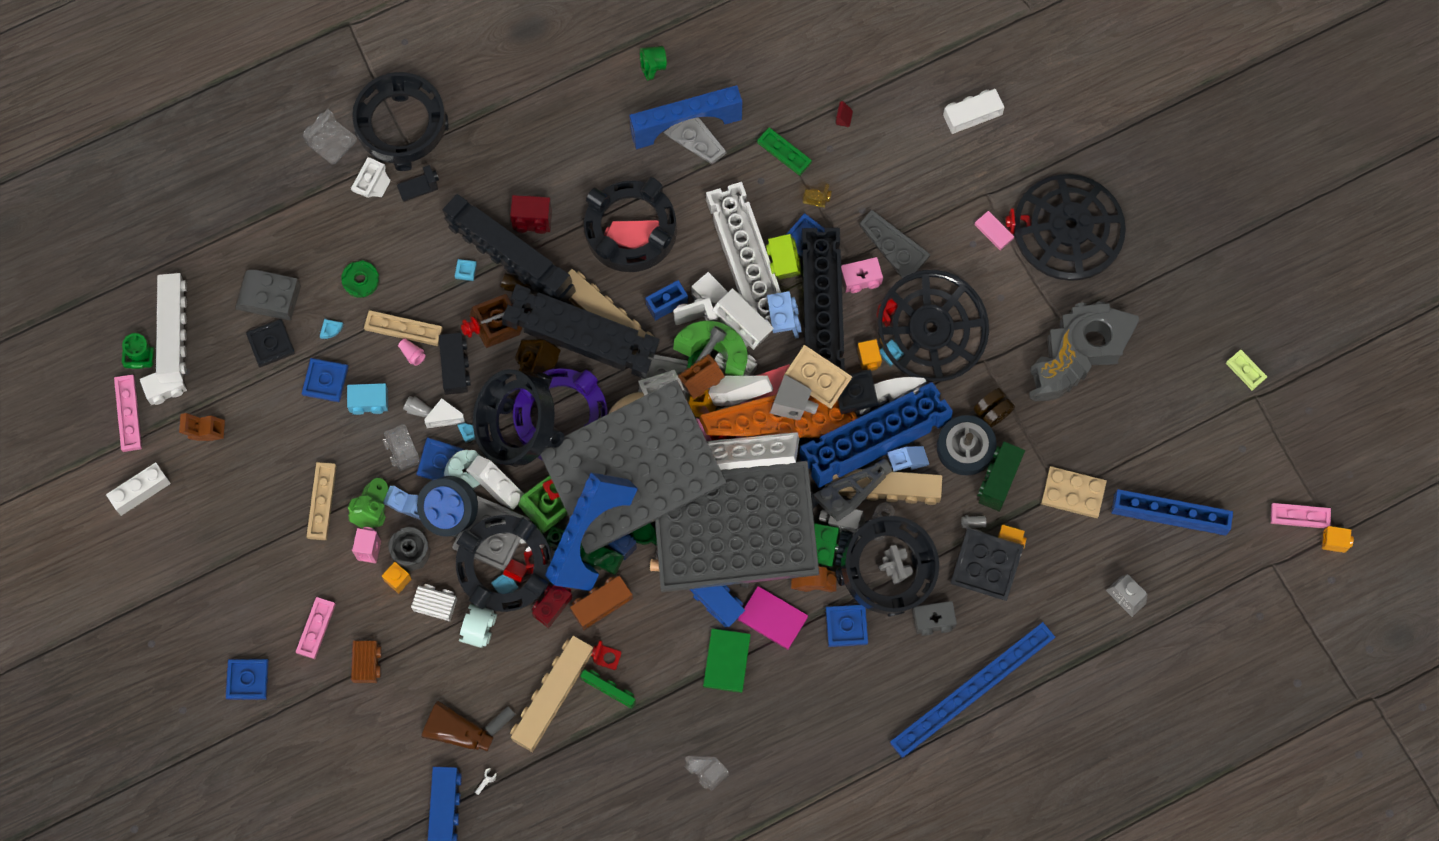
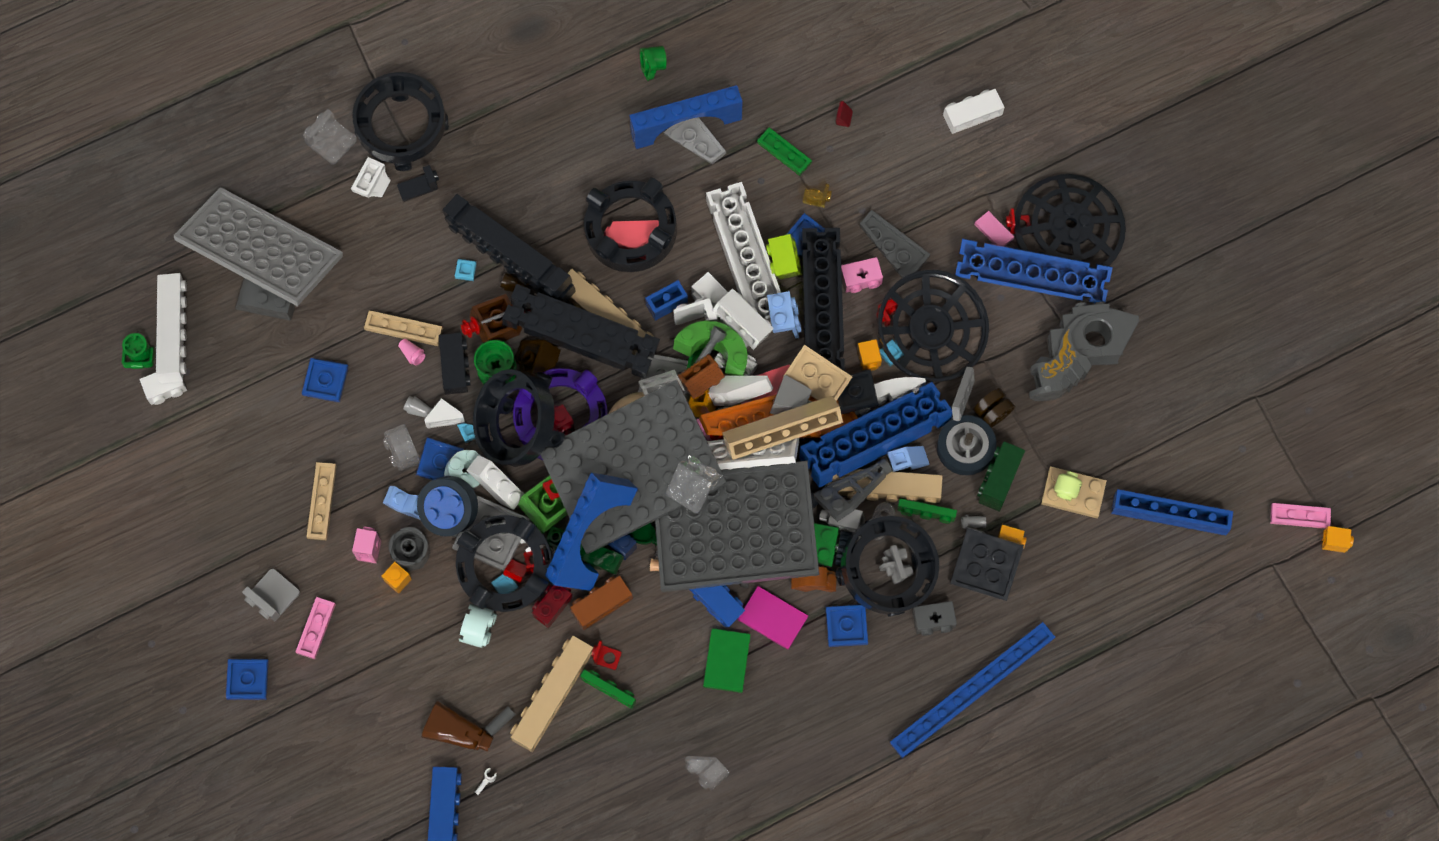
(128, 413): bright pink plate -> none
(138, 489): white brick -> none
(203, 428): dark orange brick -> none
(258, 246): none -> light grey plate
(270, 343): black tile -> none
(271, 595): none -> light grey bracket
(330, 328): medium azure tile -> none
(362, 289): green tile -> none
(365, 662): dark orange brick -> none
(367, 398): medium azure brick -> none
(369, 507): bright green piece -> none
(434, 603): white brick -> none
(494, 355): none -> green wheel
(531, 214): dark red brick -> none
(563, 420): none -> dark red brick
(692, 483): none -> clear bracket
(782, 427): none -> tan brick
(926, 511): none -> green plate
(963, 394): none -> light grey tile
(1033, 271): none -> blue brick
(1068, 486): none -> yellowish green head
(1128, 594): light grey torso -> none
(1246, 370): yellowish green plate -> none

